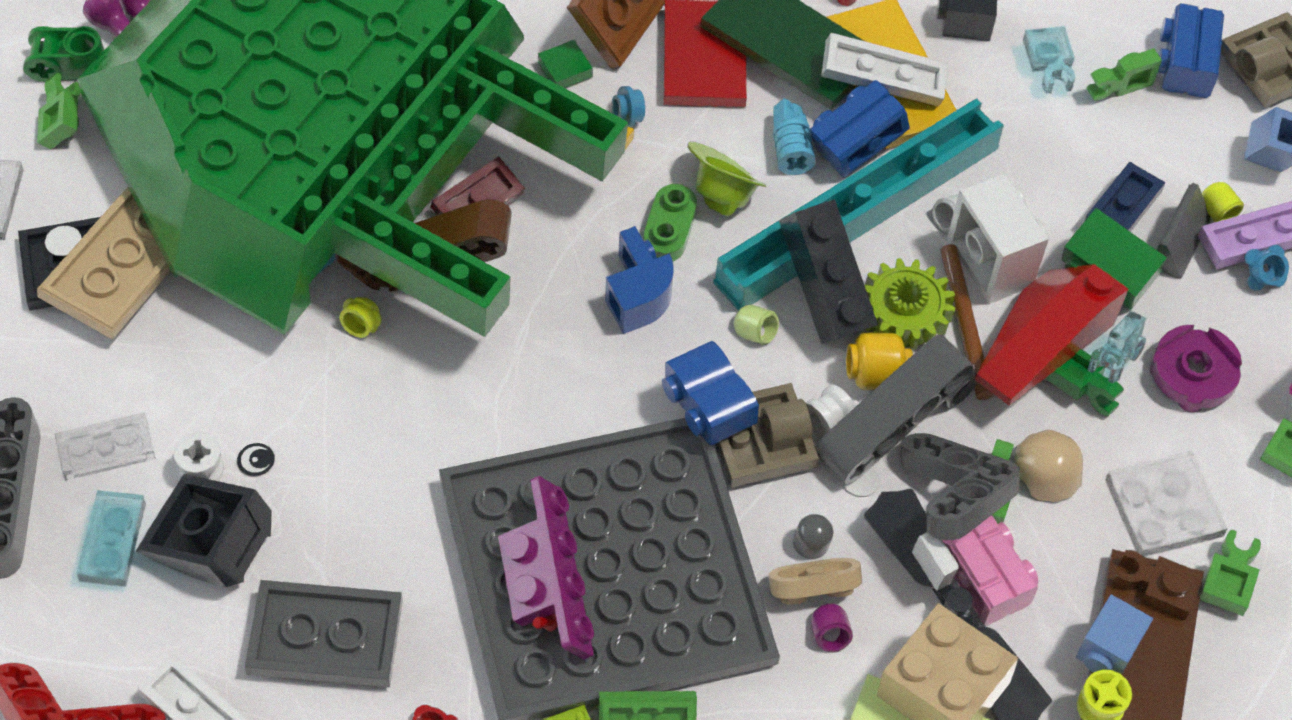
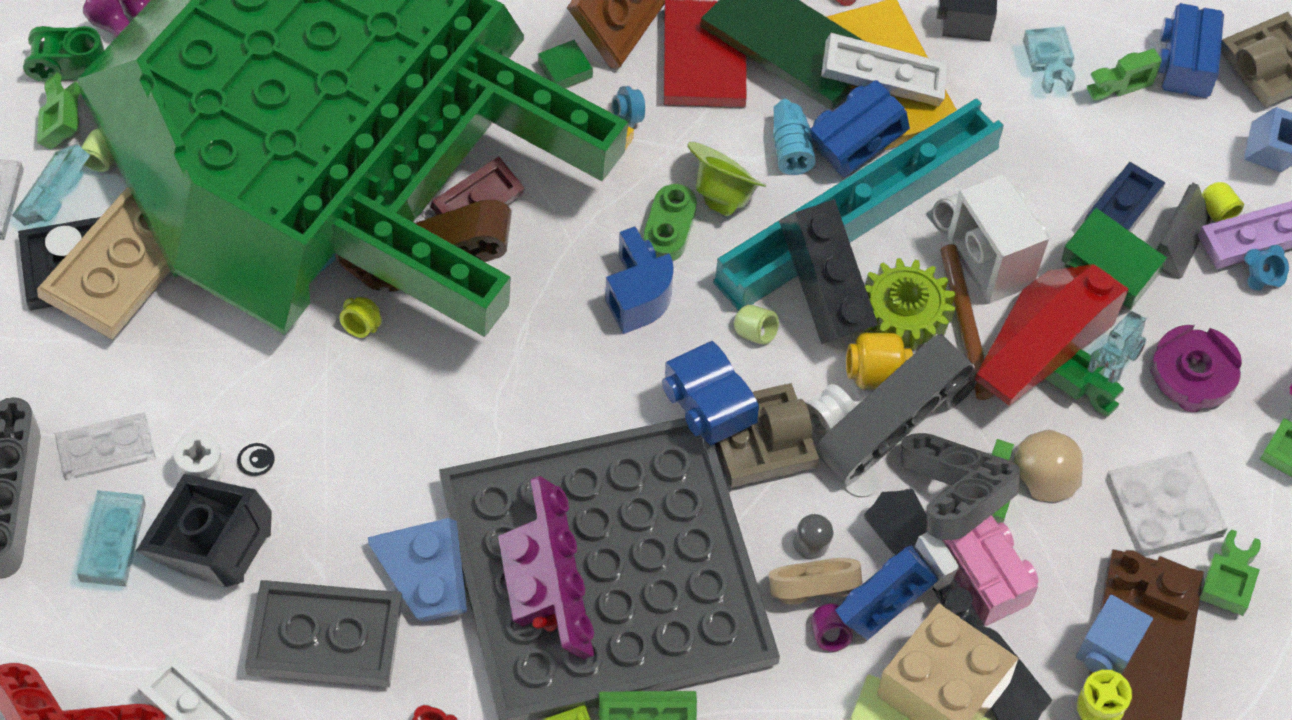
(59, 175): none -> clear light blue plate
(100, 155): none -> yellowish green piece
(425, 567): none -> medium blue wing
(887, 593): none -> blue bracket

